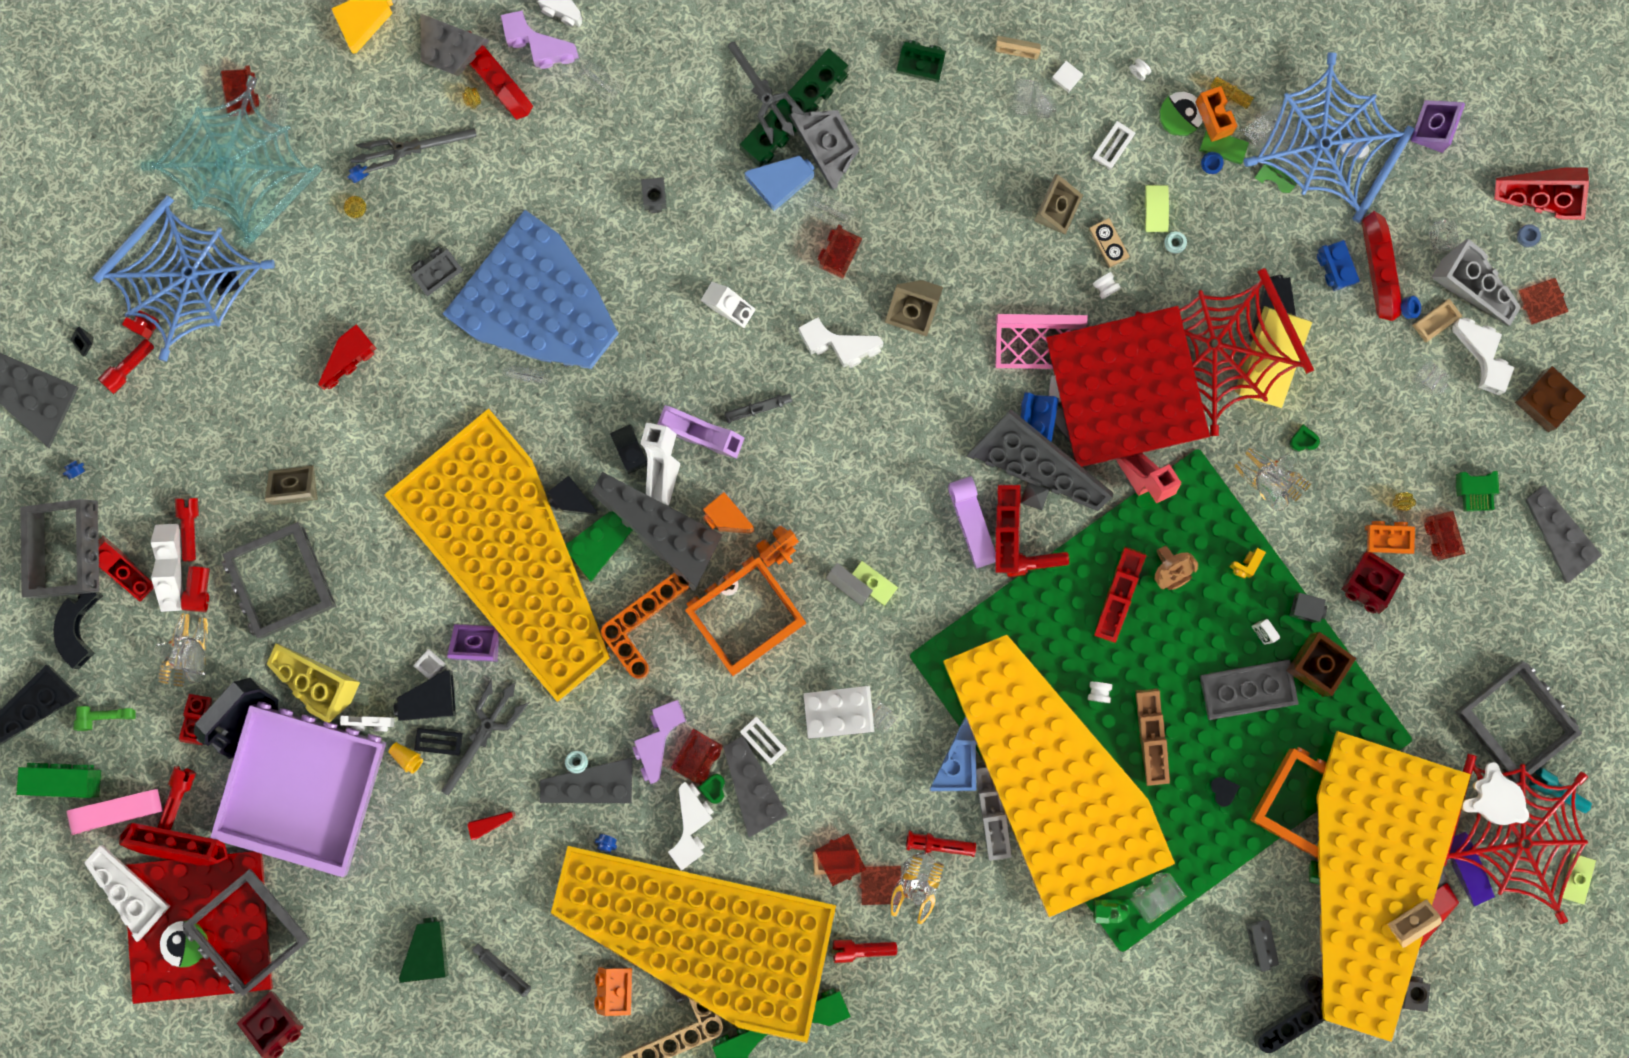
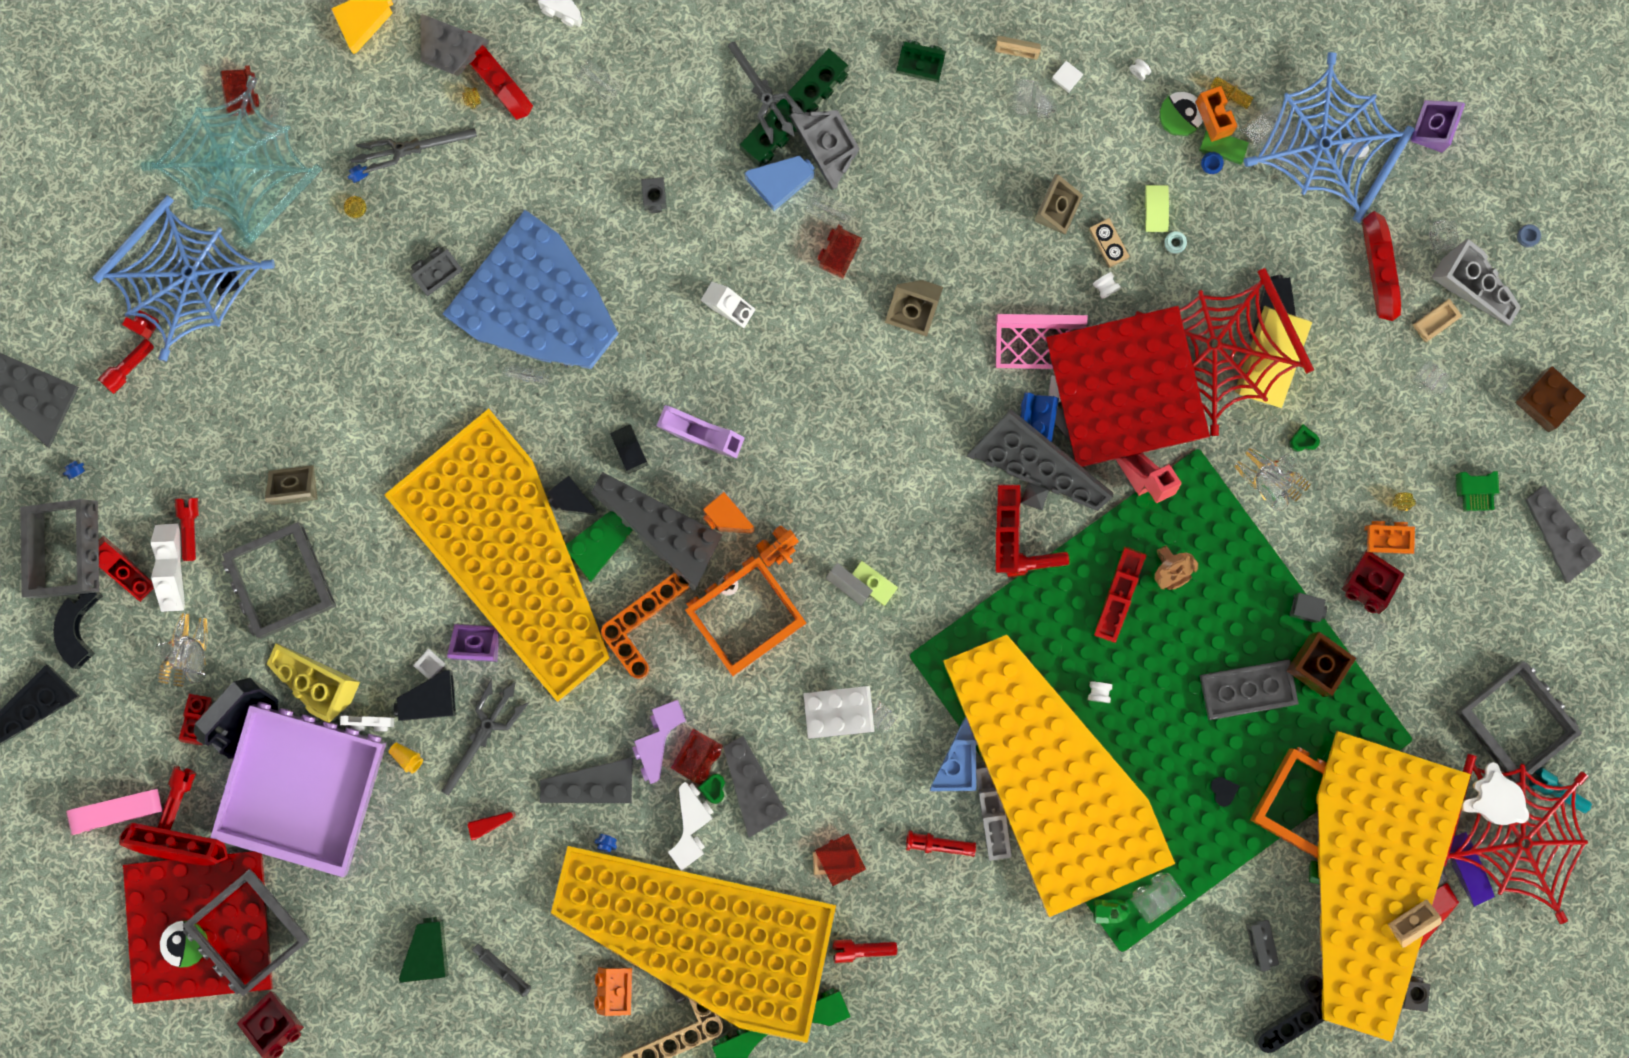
(58, 780): green brick -> none
(82, 340): black slope -> none
(85, 717): bright green brick -> none
(132, 897): white wing -> none
(196, 594): red piece -> none
(347, 353): red slope -> none
(458, 743): black tile -> none
(544, 49): lavender arch -> none
(576, 755): light aqua plate -> none
(661, 466): white arch -> none
(756, 408): dark grey piece -> none
(776, 754): white tile -> none
(847, 348): white arch -> none
(878, 884): clear red piece -> none
(918, 884): clear piece -> none
(972, 521): lavender beam -> none
(1103, 161): white tile -> none
(1152, 737): medium nougat slope -> none
(1252, 562): yellow bracket -> none
(1266, 631): white tile -> none
(1267, 174): bright green piece -> none
(1338, 265): blue bracket -> none
(1410, 307): blue tile -> none
(1444, 536): clear red bracket -> none
(1483, 345): white arch -> none
(1543, 301): clear red piece -> none
(1554, 190): red wedge -> none
(1579, 879): yellowish green plate -> none

